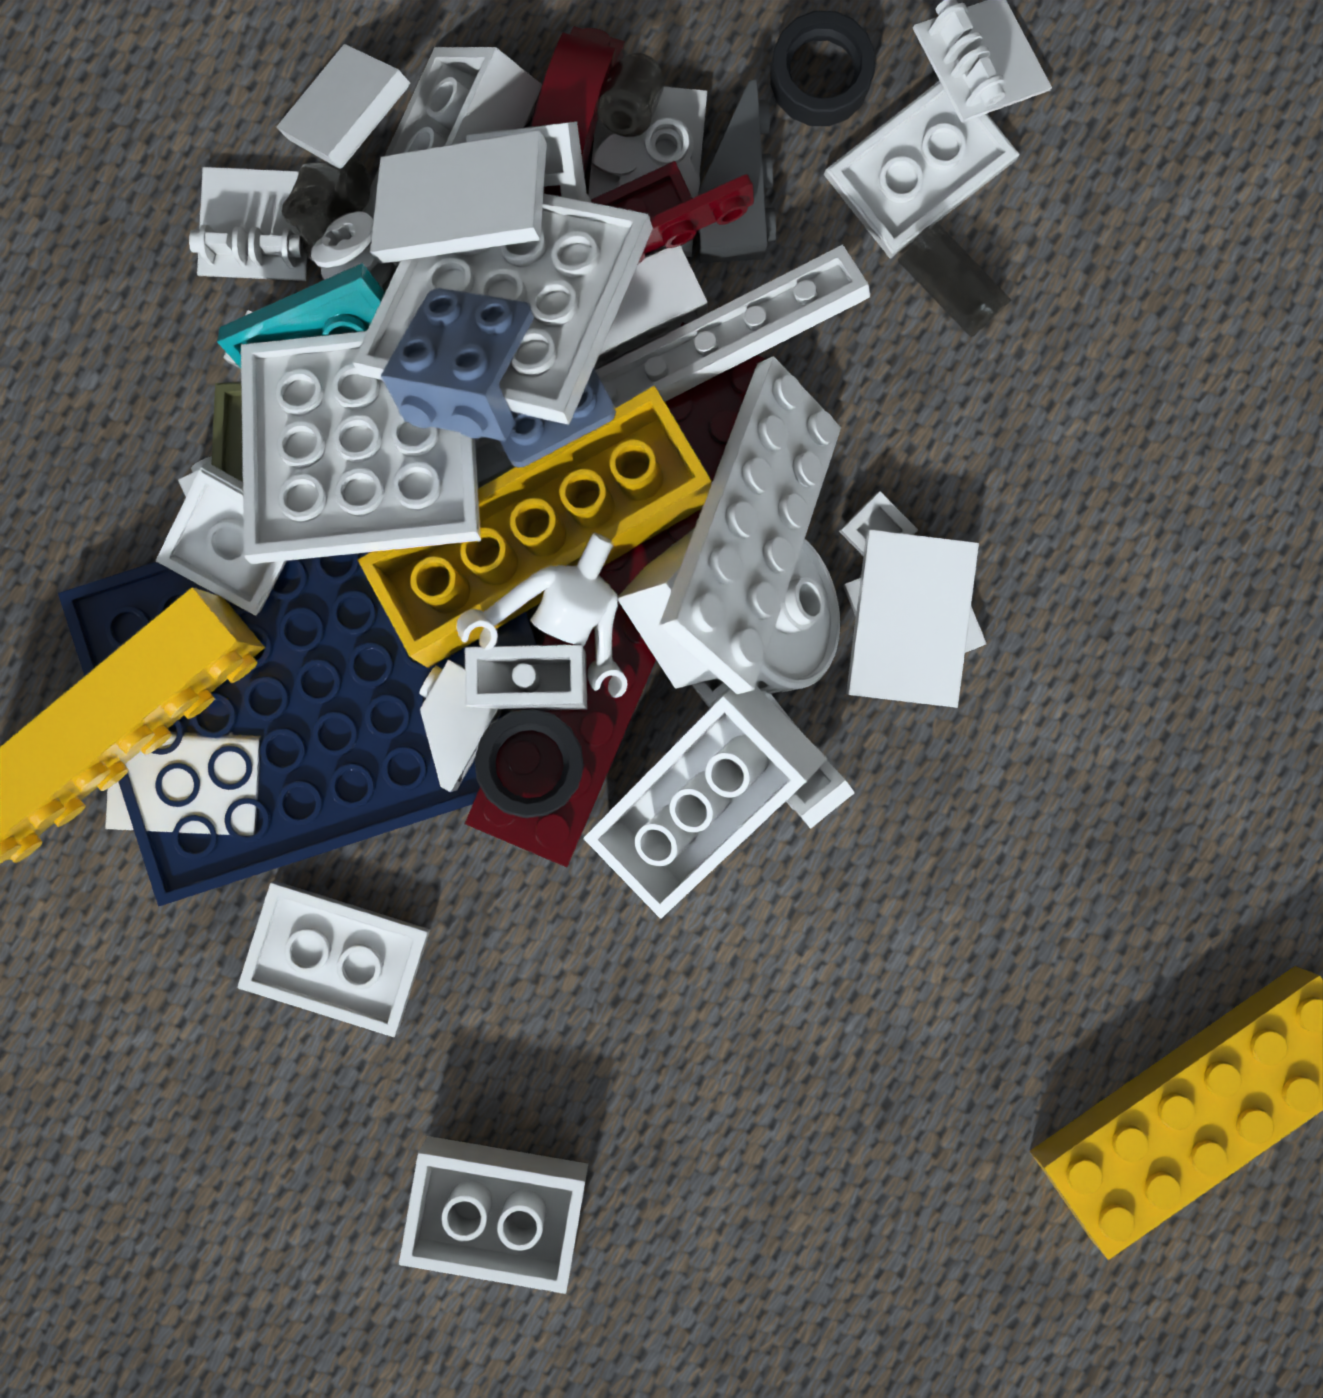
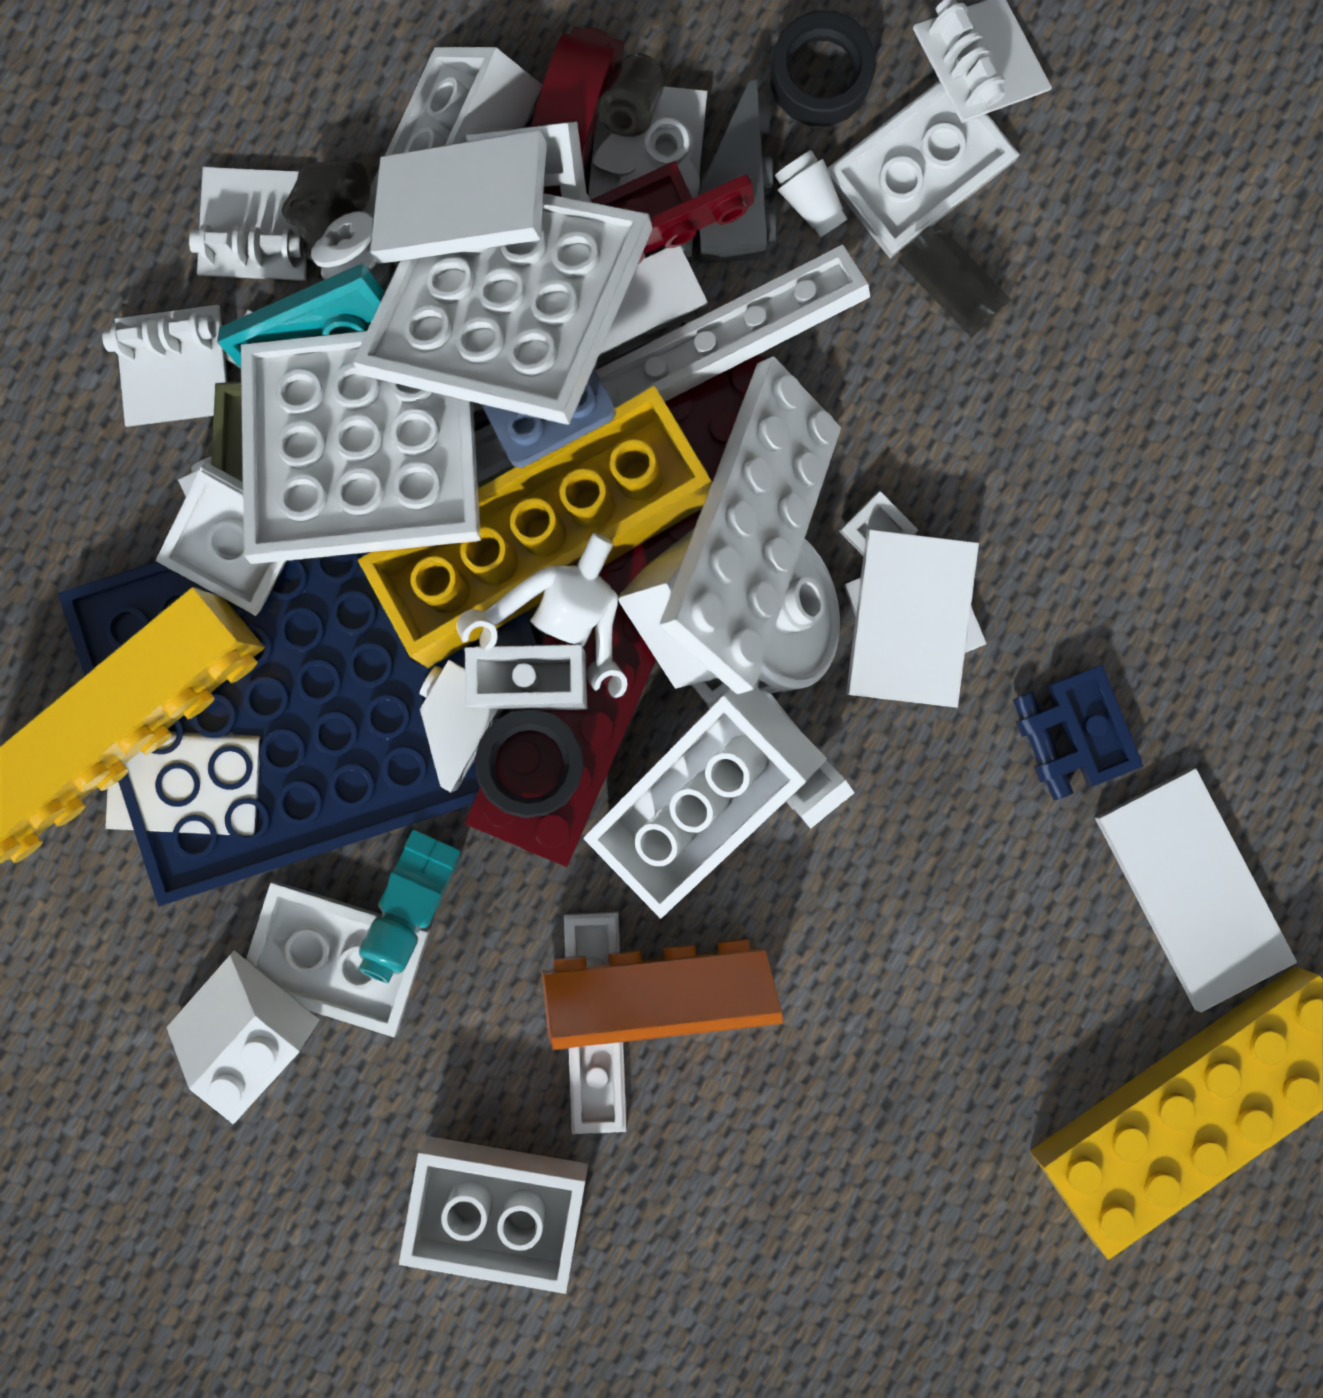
(168, 364): none -> white hinge
(238, 1036): none -> white slope
(343, 105): white tile -> none
(407, 905): none -> teal piece
(454, 360): sand blue bracket -> none
(595, 1070): none -> white tile
(659, 995): none -> orange slope
(811, 193): none -> white cone
(1092, 725): none -> dark blue plate
(1195, 890): none -> white tile

